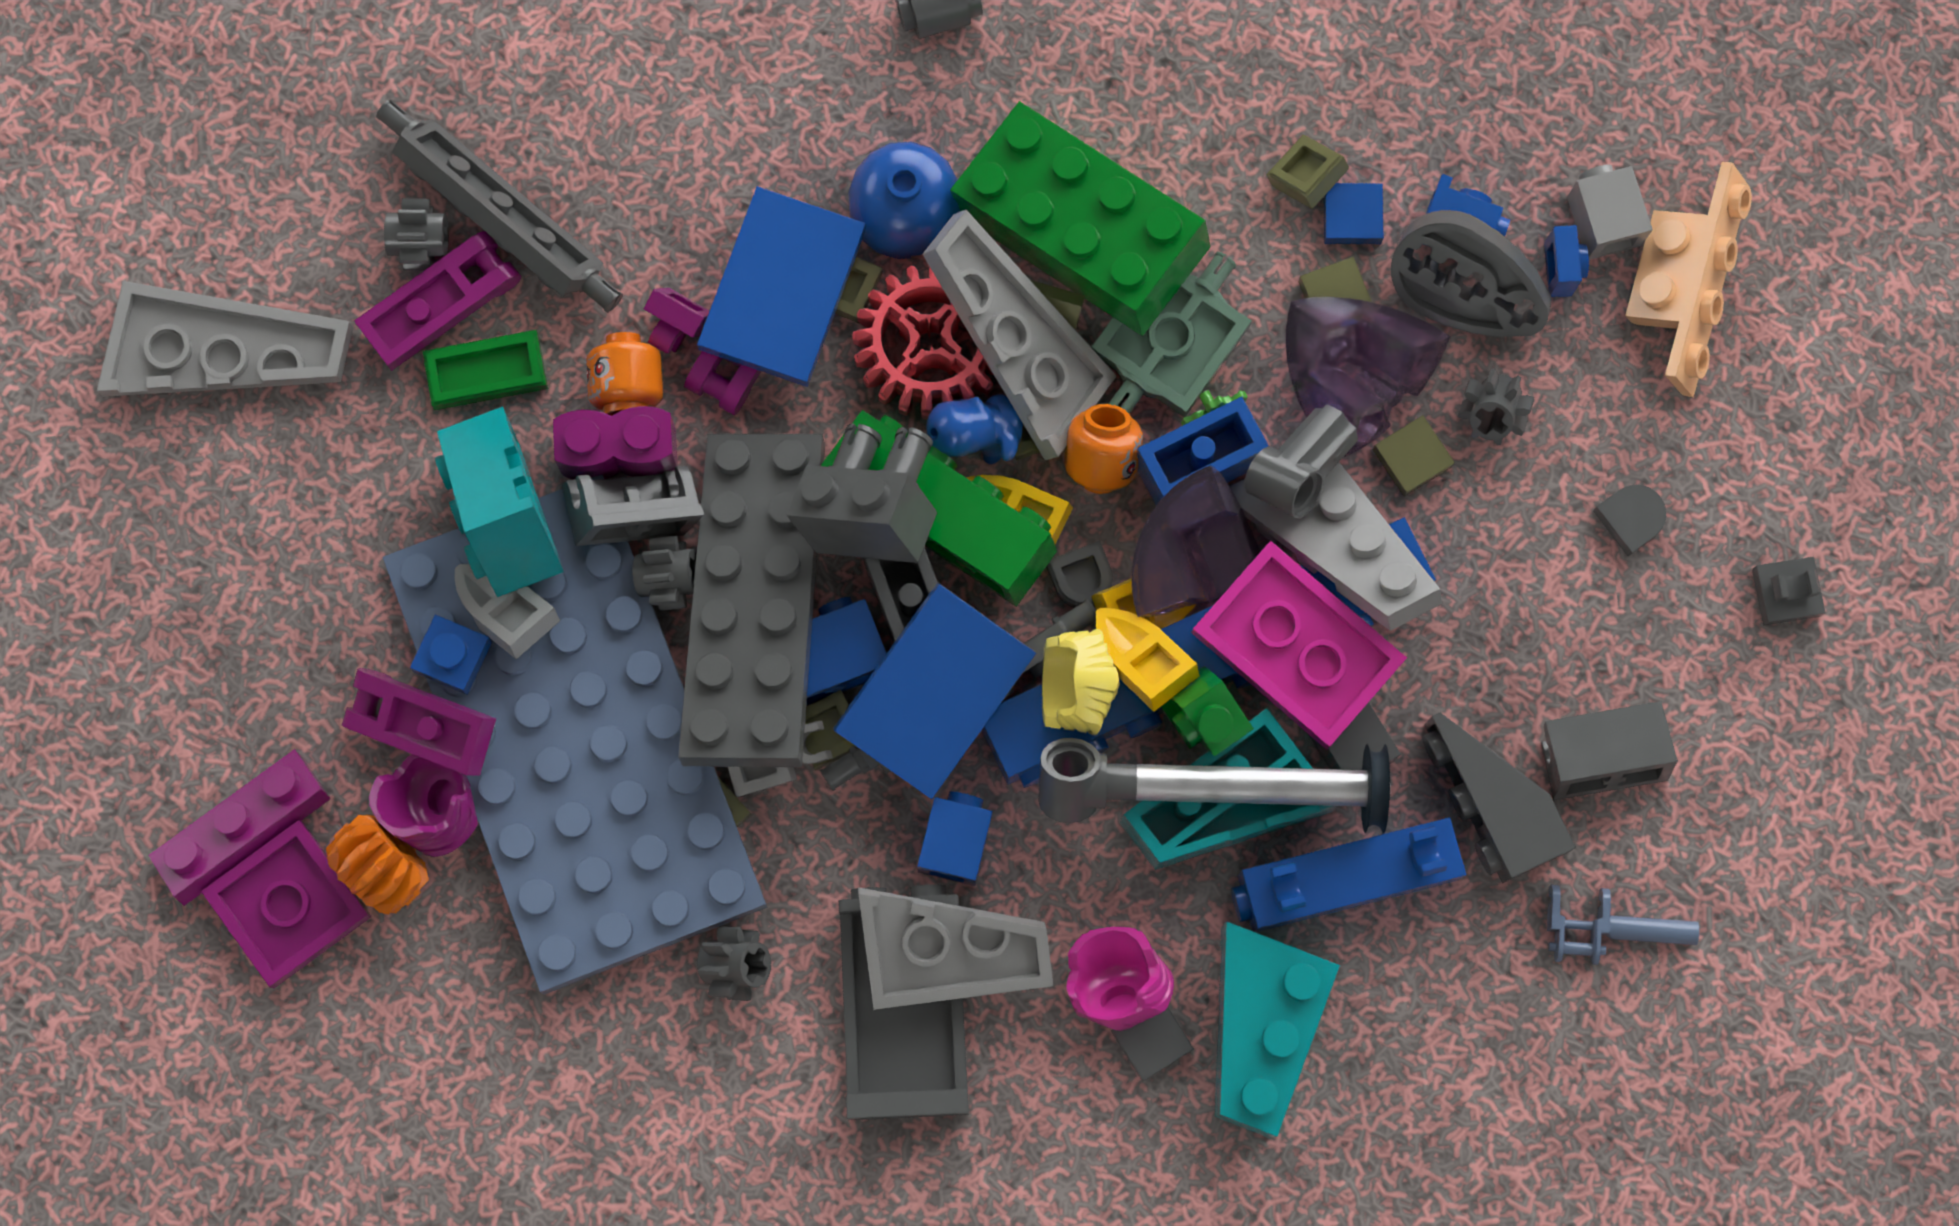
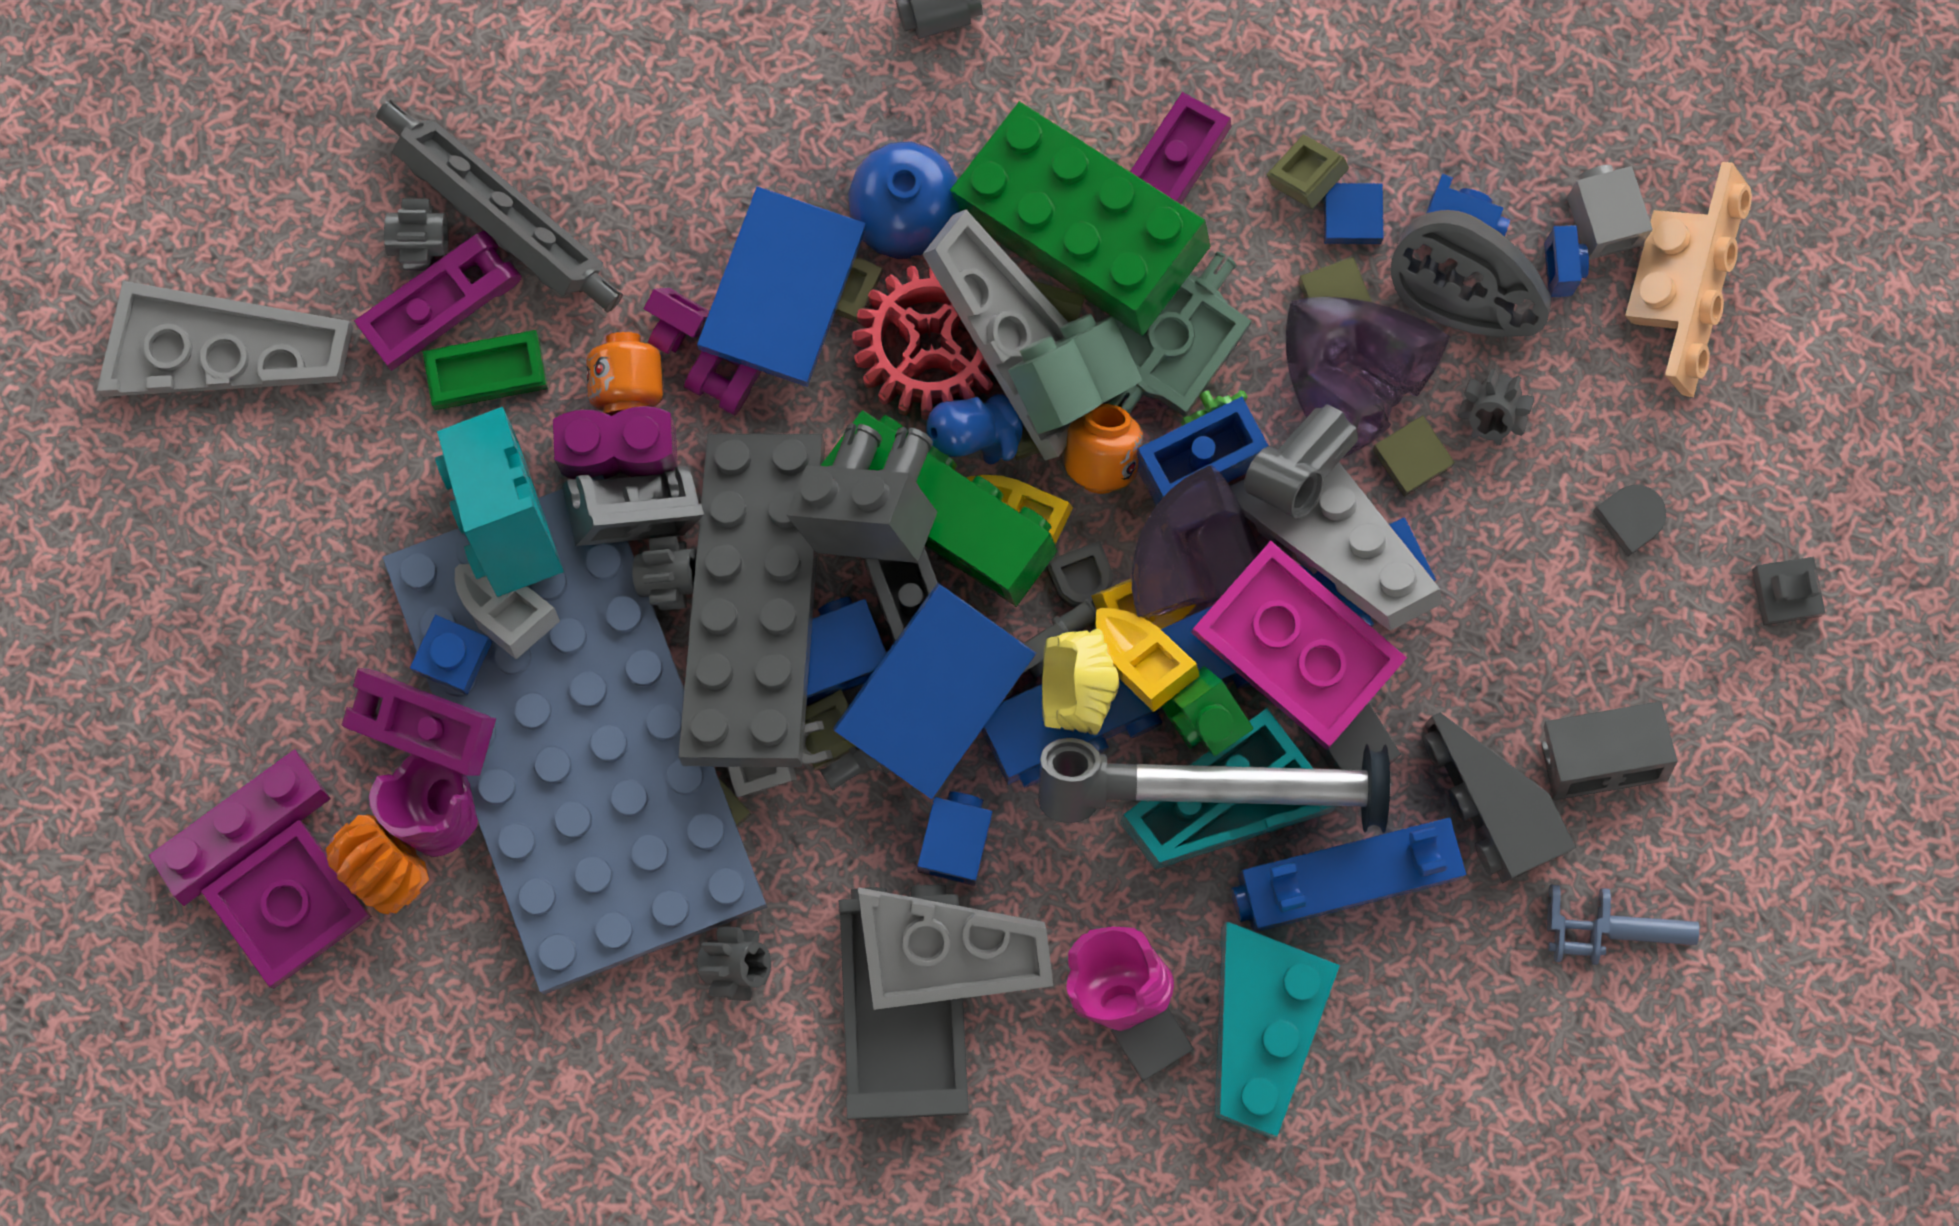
(1075, 373): none -> sand green brick
(1182, 147): none -> magenta plate

